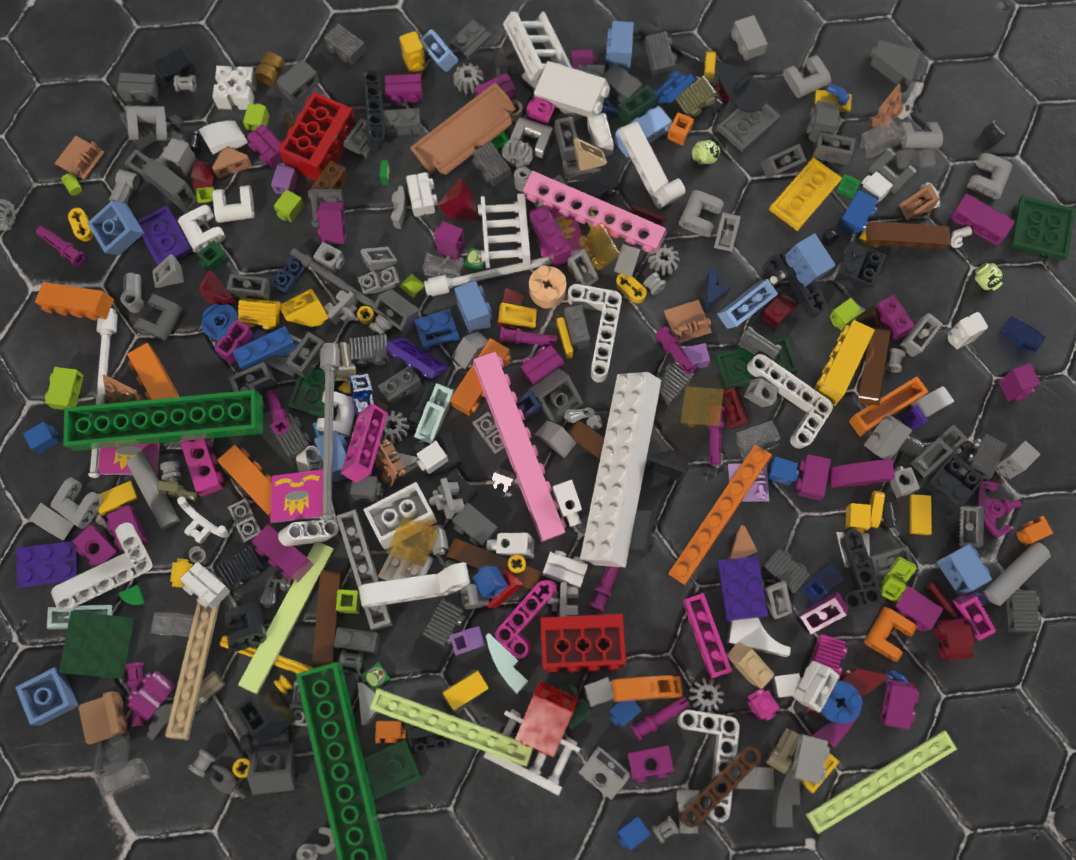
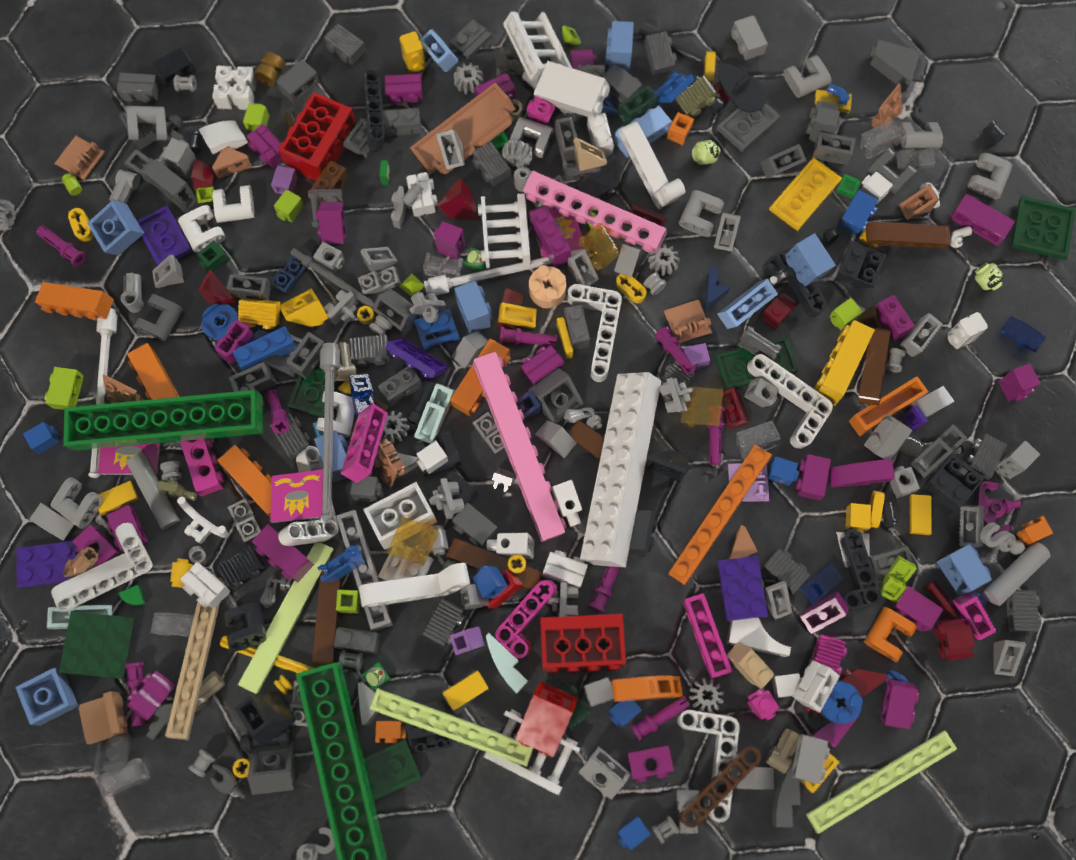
(82, 562): none -> medium nougat piece
(342, 564): none -> blue hinge
(412, 194): none -> light grey pin
(427, 306): none -> light grey hips
(451, 148): none -> light grey slope
(570, 36): none -> lime slope
(672, 387): none -> light grey hips
(1003, 540): none -> light grey piece
(1007, 656): none -> light grey slope

